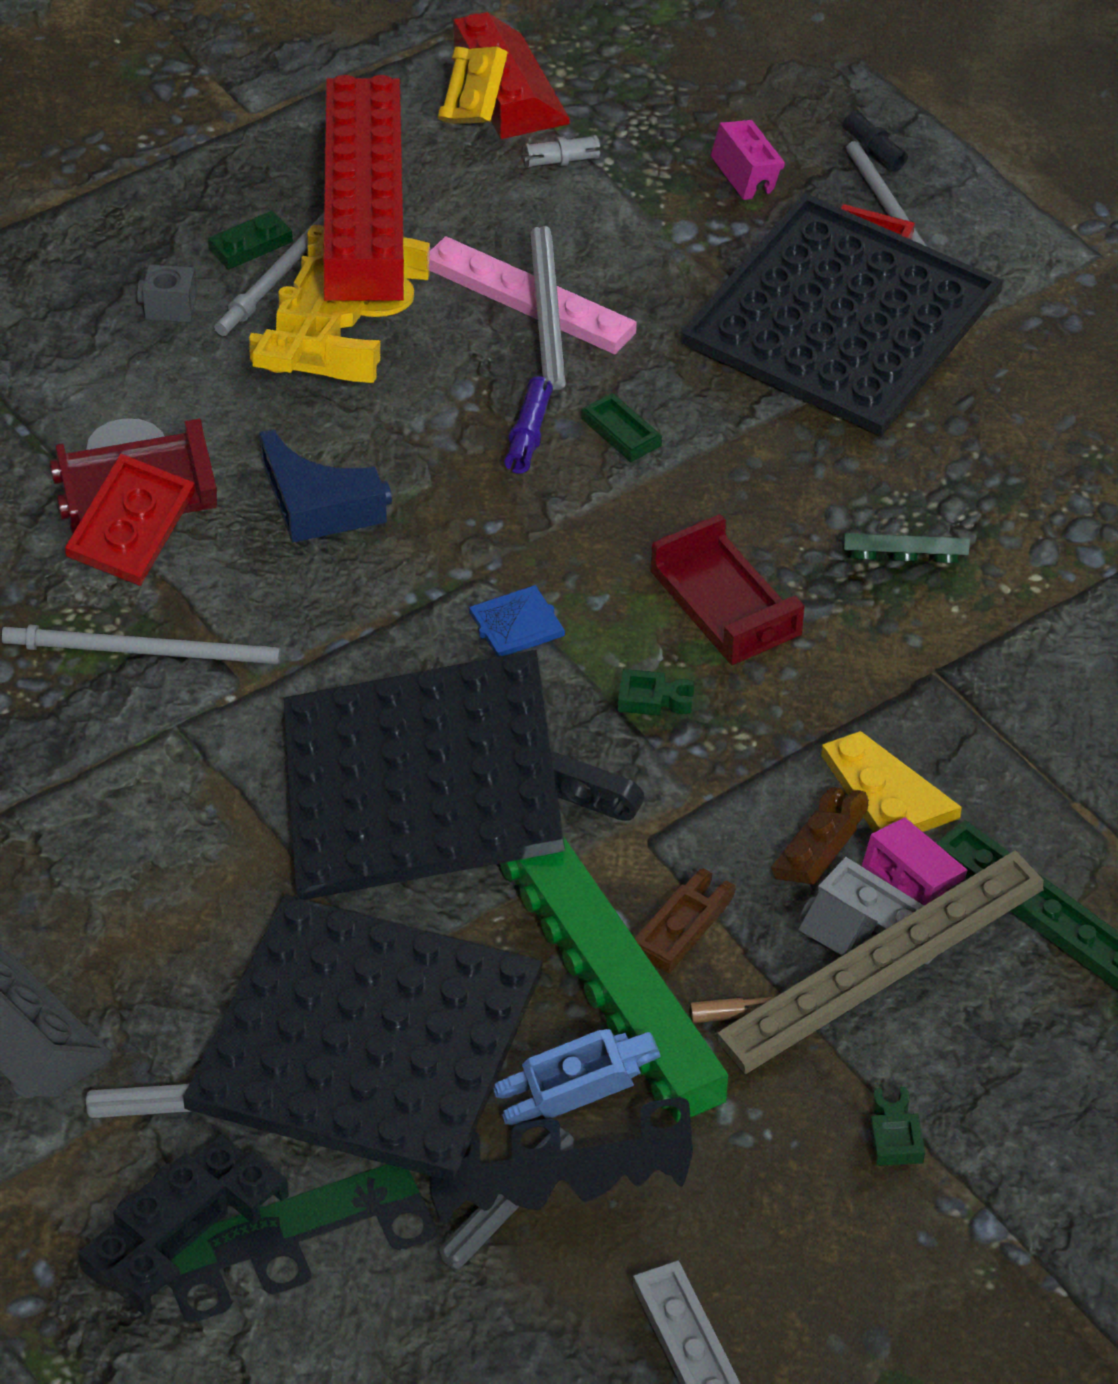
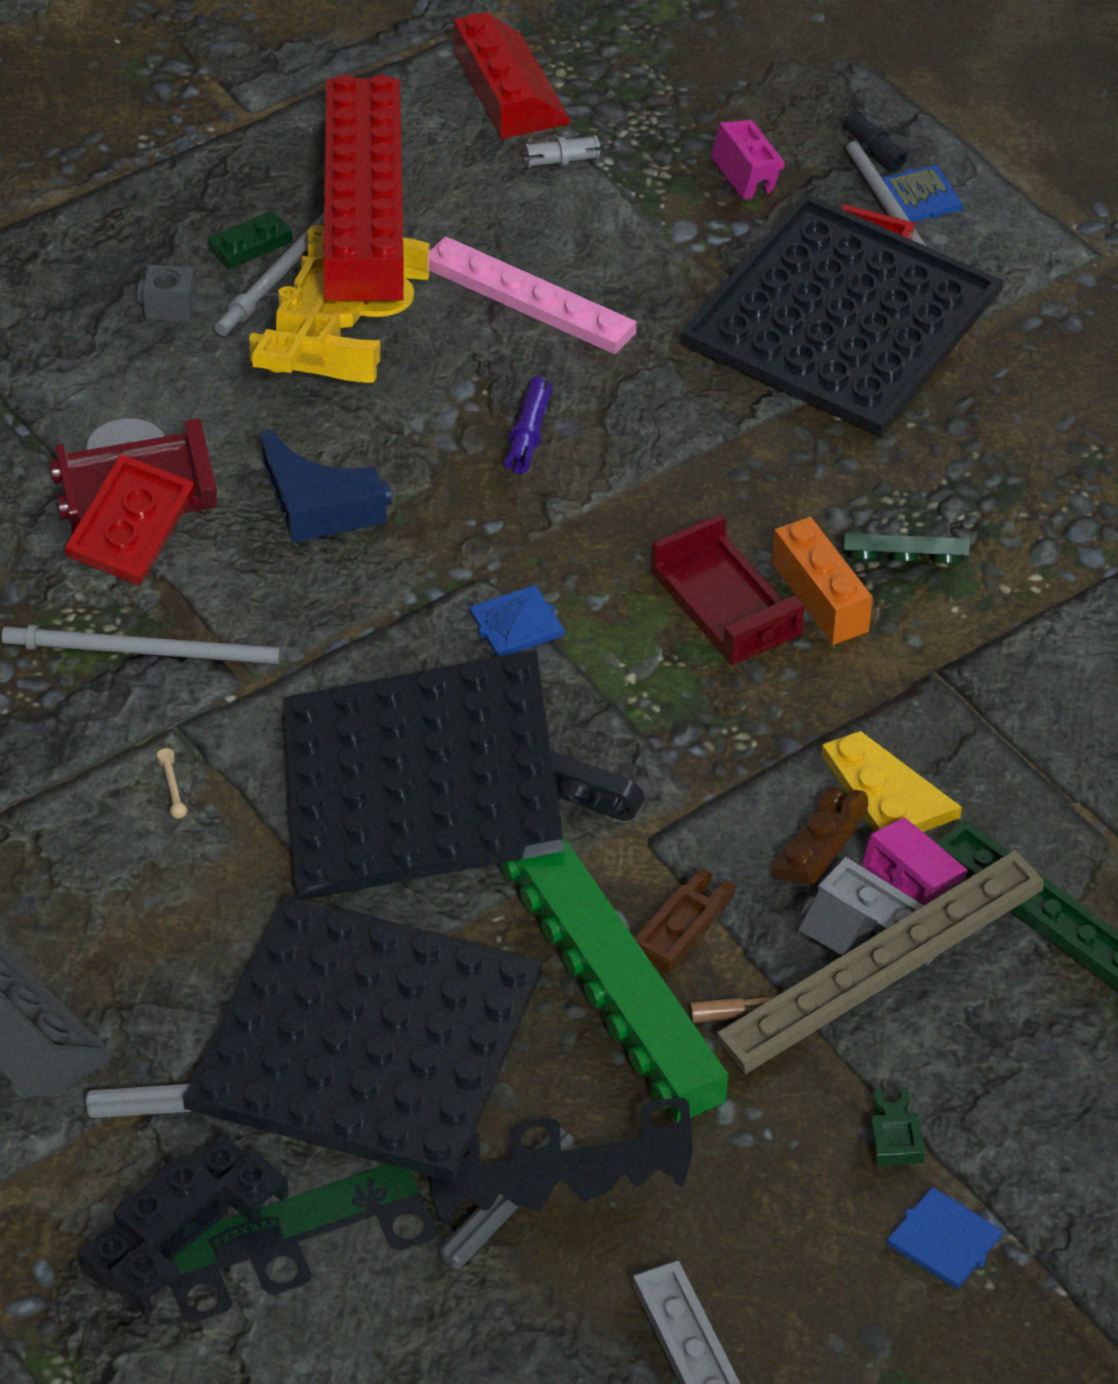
(167, 758): none -> tan hinge
(480, 88): yellow plate -> none
(547, 307): light grey axle -> none
(576, 1074): medium blue hinge -> none
(621, 427): dark green tile -> none
(648, 692): dark green plate -> none
(822, 580): none -> orange brick
(923, 193): none -> piece
(945, 1238): none -> blue piece

